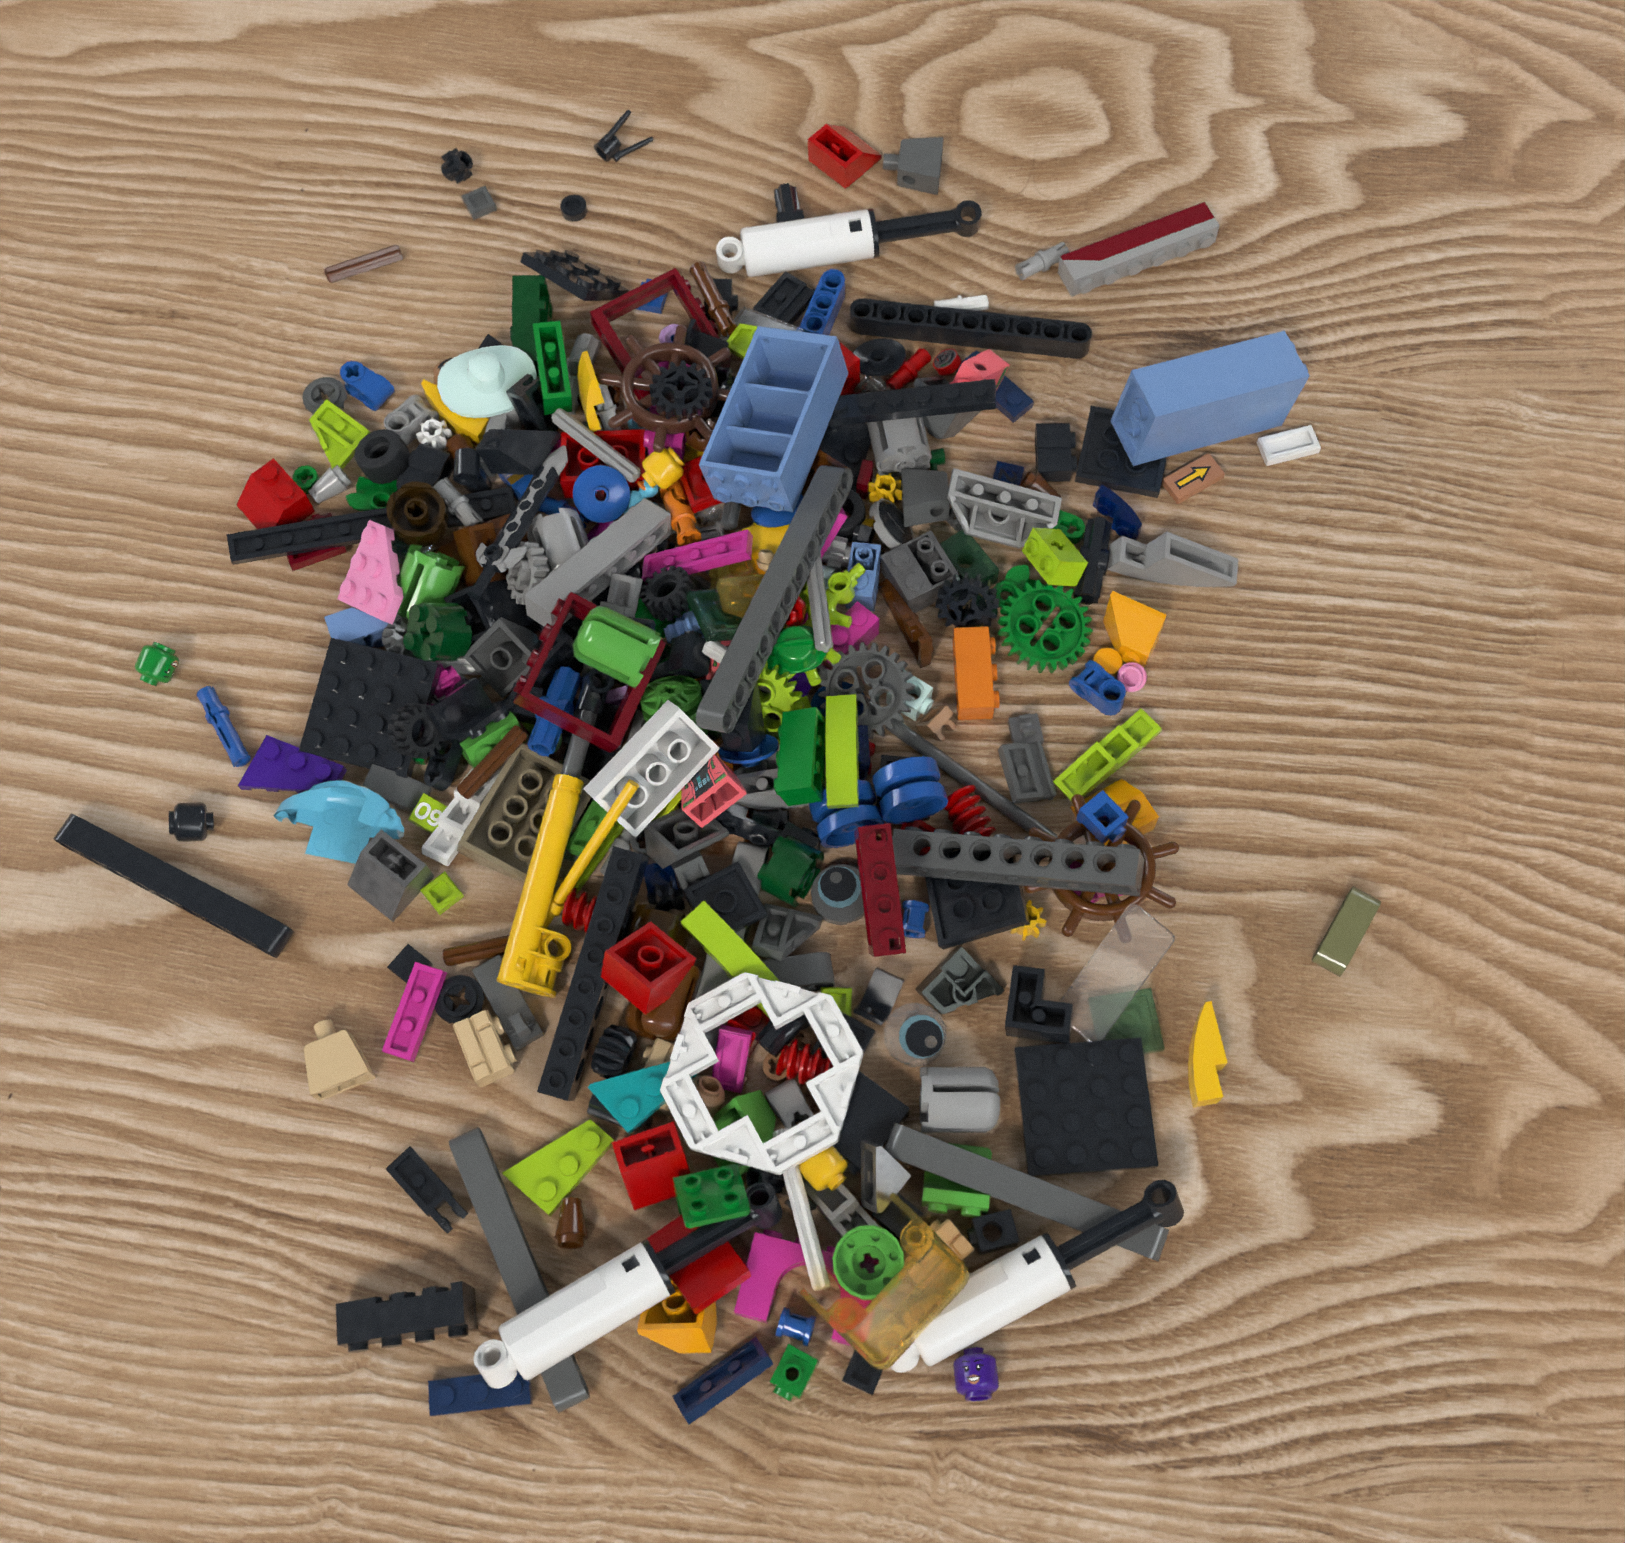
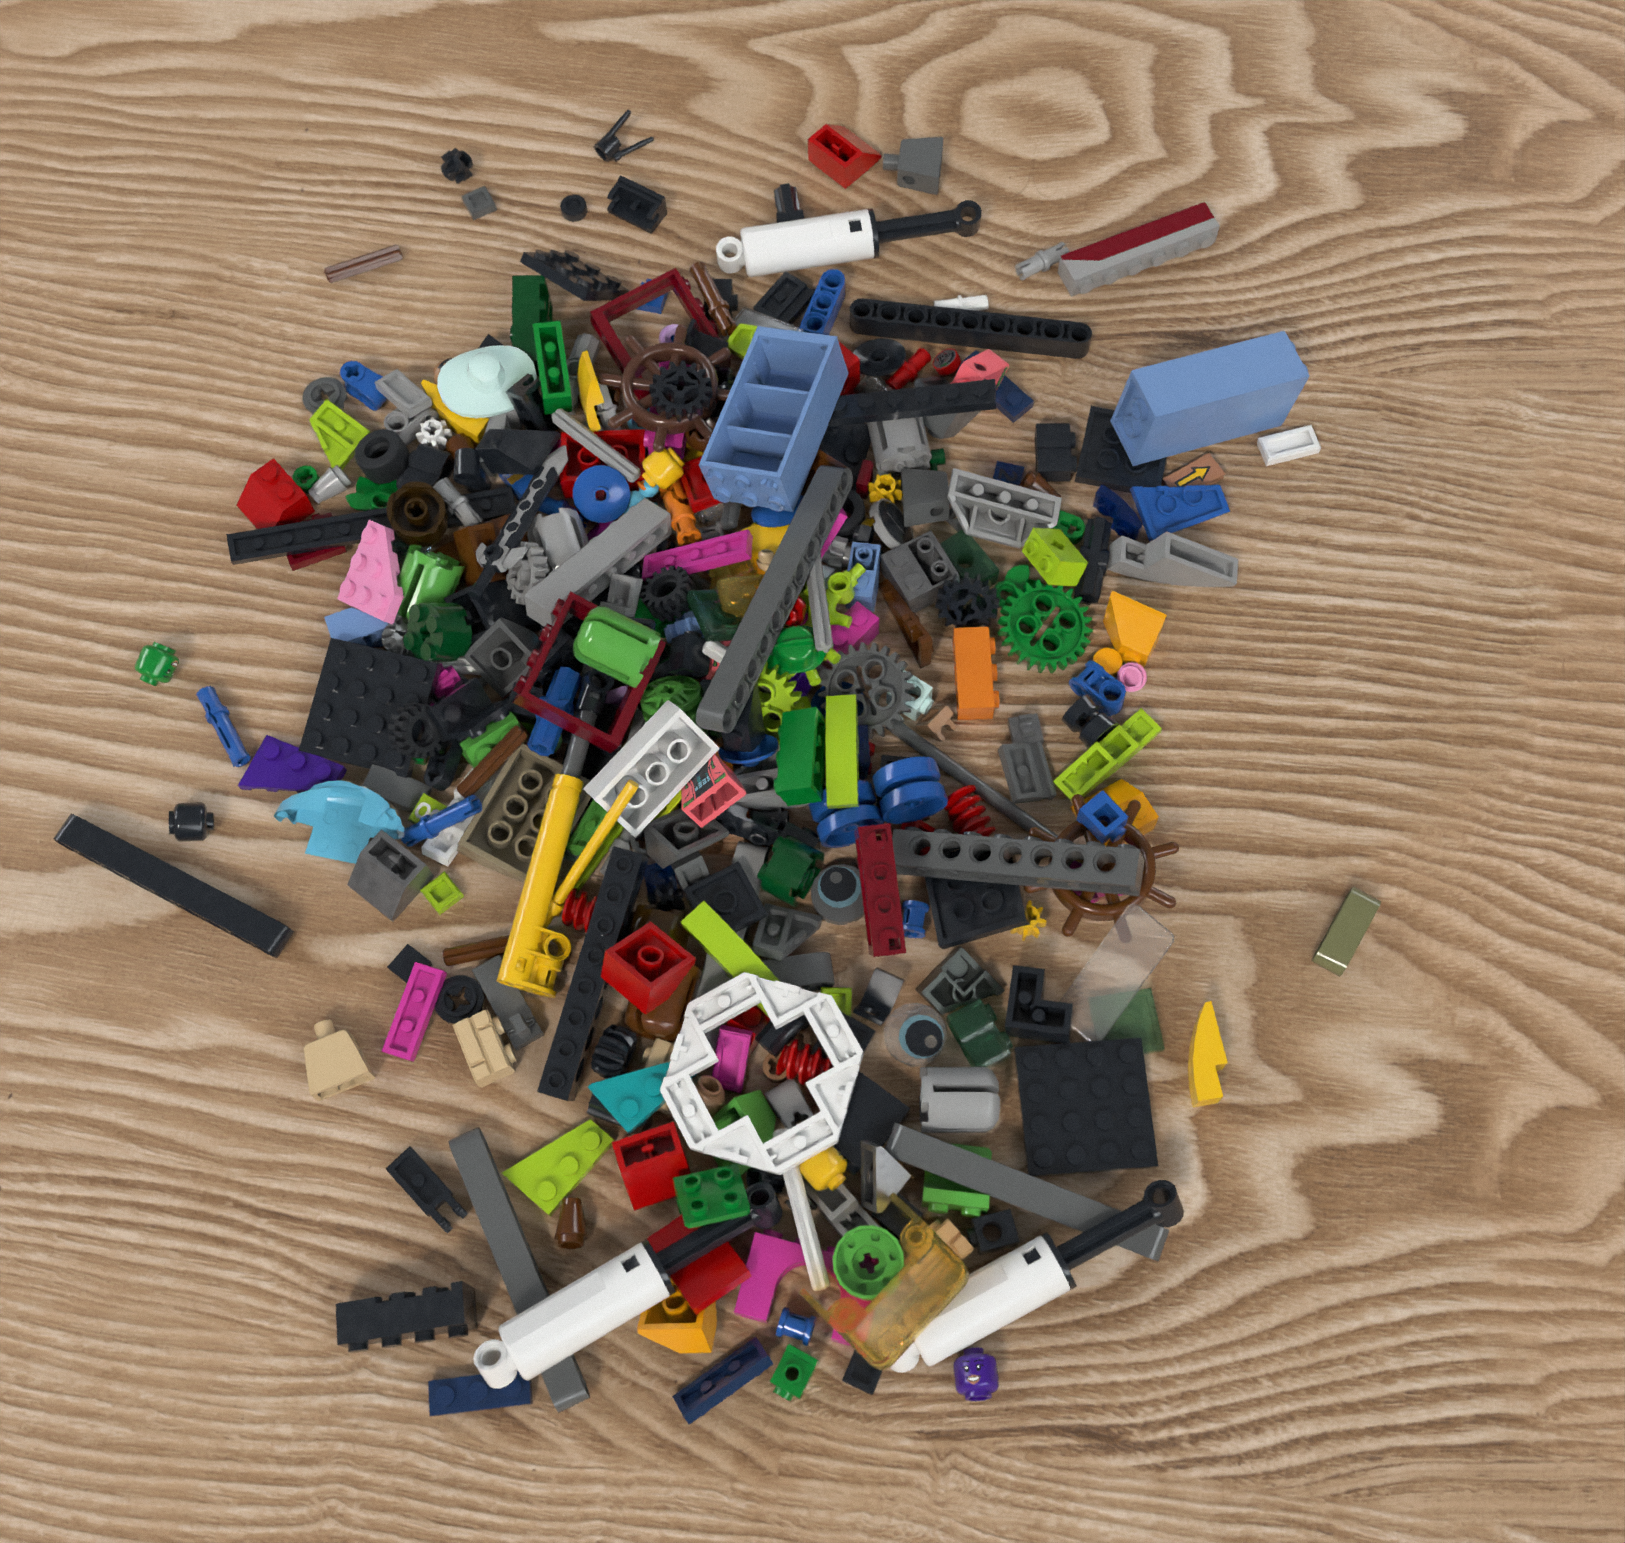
(403, 393): none -> light grey tile
(431, 825): none -> blue pin
(637, 204): none -> black hinge
(978, 1036): none -> clear green brick
(1096, 728): none -> black wheel
(1177, 507): none -> blue wing

